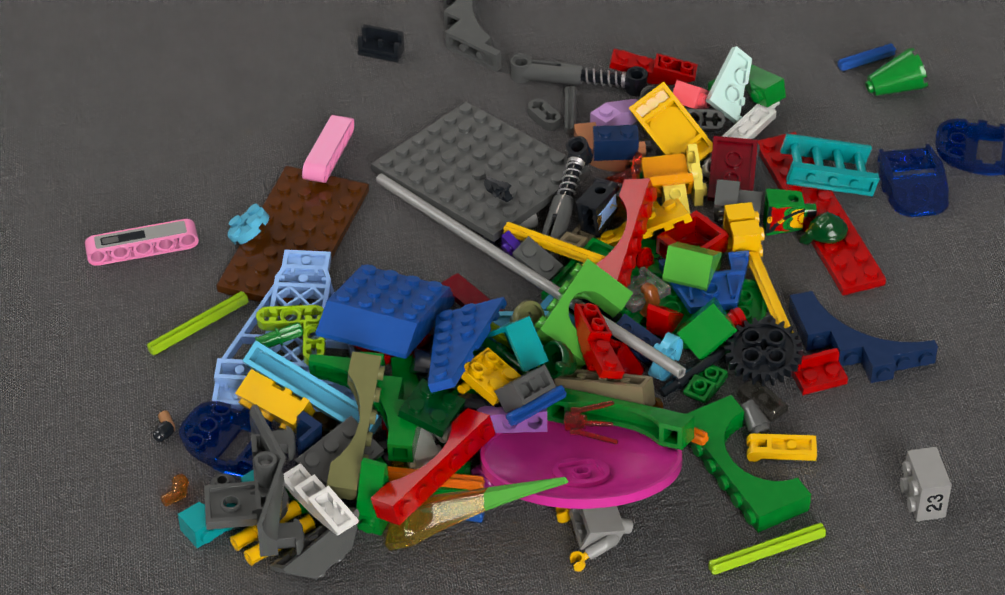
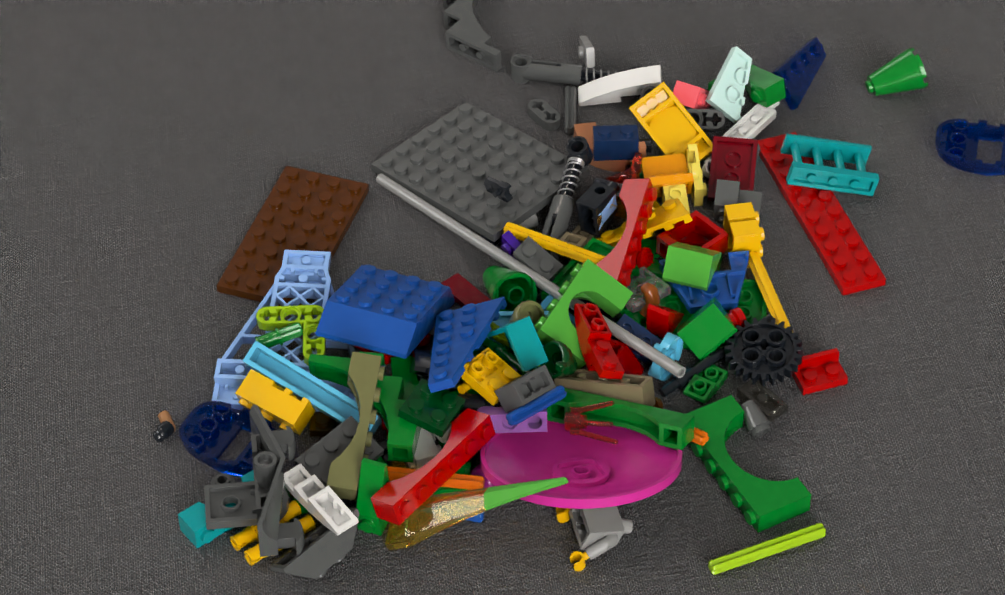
(141, 242): bright pink beam -> none
(178, 490): clear orange arm -> none
(197, 323): lime axle -> none
(247, 226): medium azure plate -> none
(308, 432): dark blue panel -> none
(328, 149): bright pink beam -> none
(381, 43): black hinge -> none
(509, 284): none -> green cone
(586, 51): none -> light grey plate
(614, 113): lavender slope -> none
(620, 84): none -> white slope
(659, 70): red slope -> none
(781, 447): yellow plate -> none
(785, 211): torso -> none
(800, 71): none -> clear blue wing
(826, 229): dark green hat -> none
(866, 57): blue axle -> none
(878, 356): dark blue arch -> none
(914, 193): clear blue slope -> none
(925, 484): light grey brick -> none

